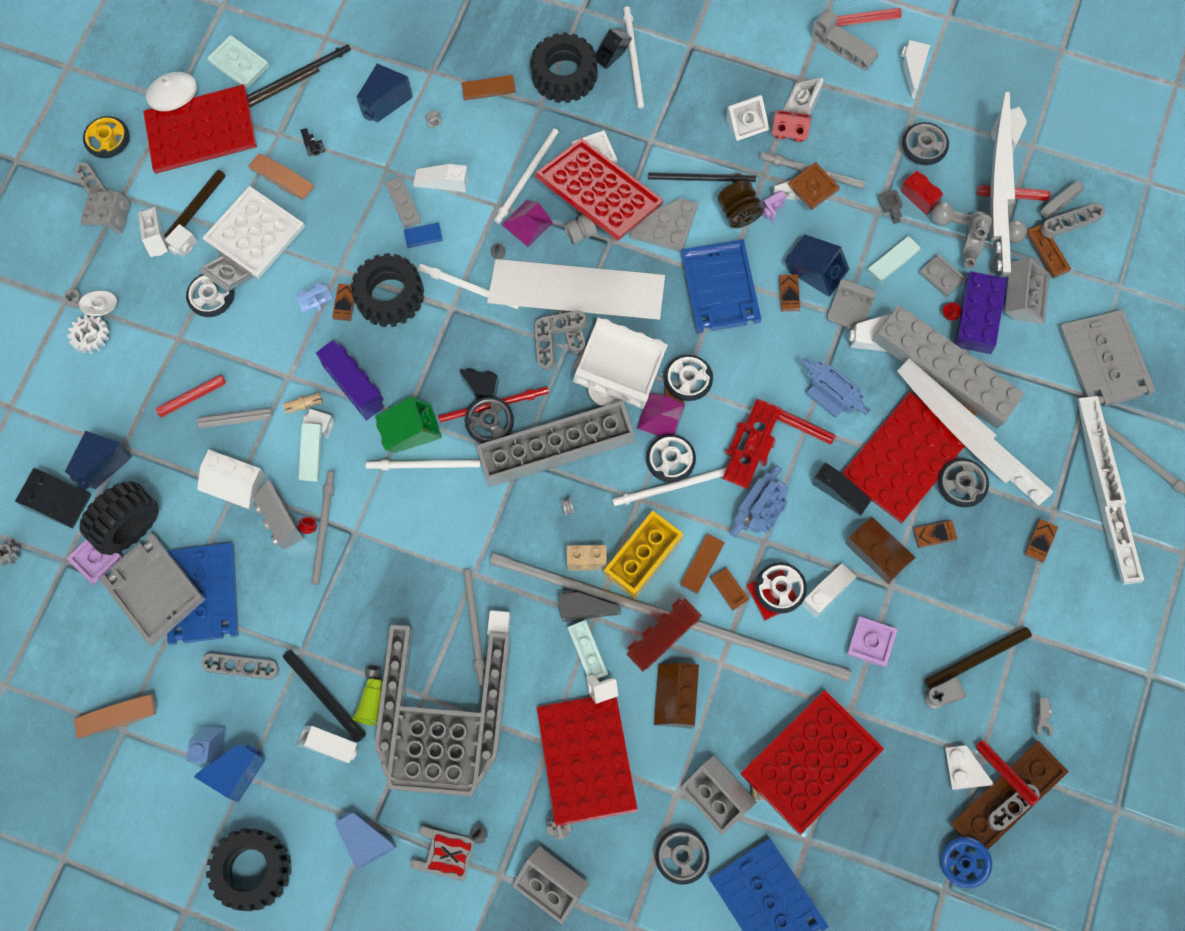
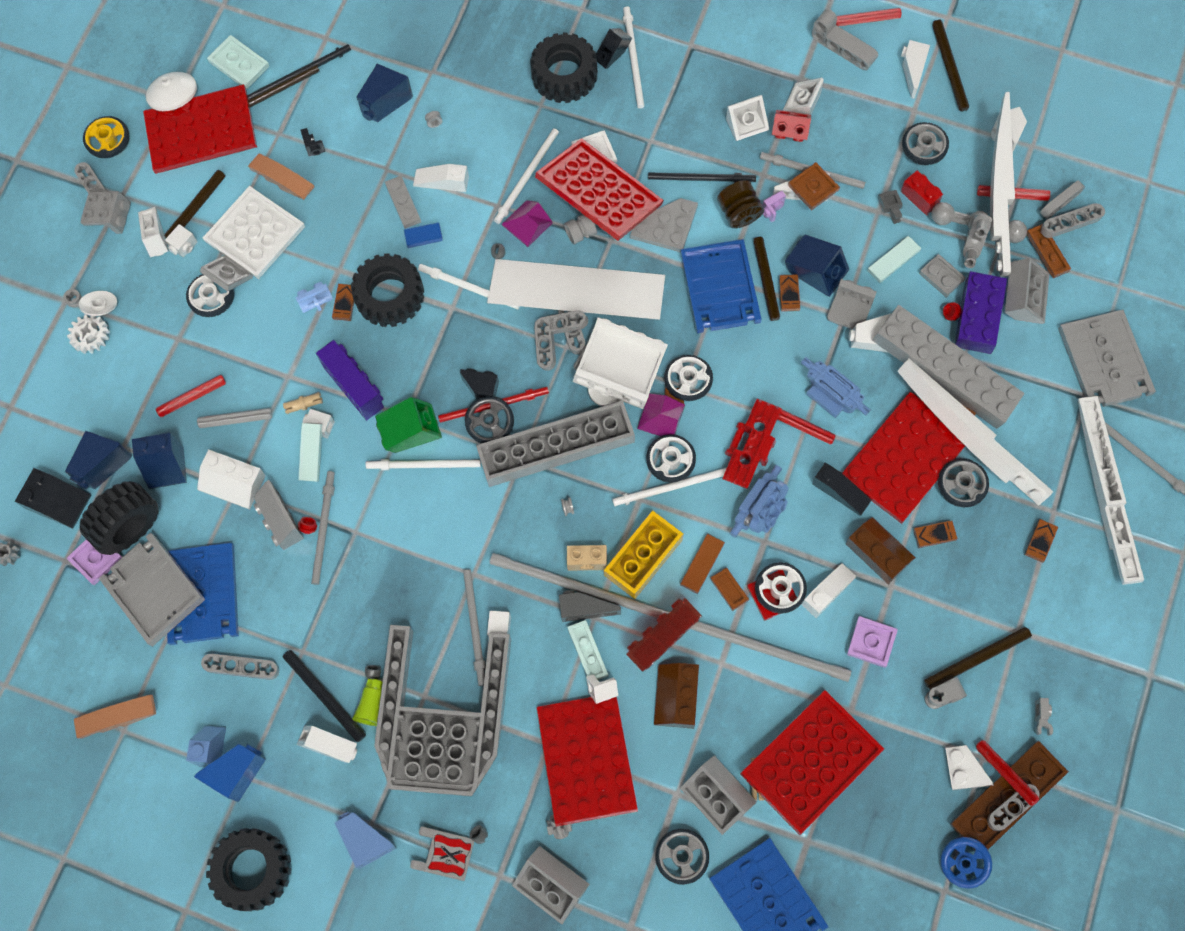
(160, 460): none -> dark blue slope
(488, 87): dark orange tile -> none
(766, 278): none -> dark brown axle
(950, 65): none -> dark brown axle

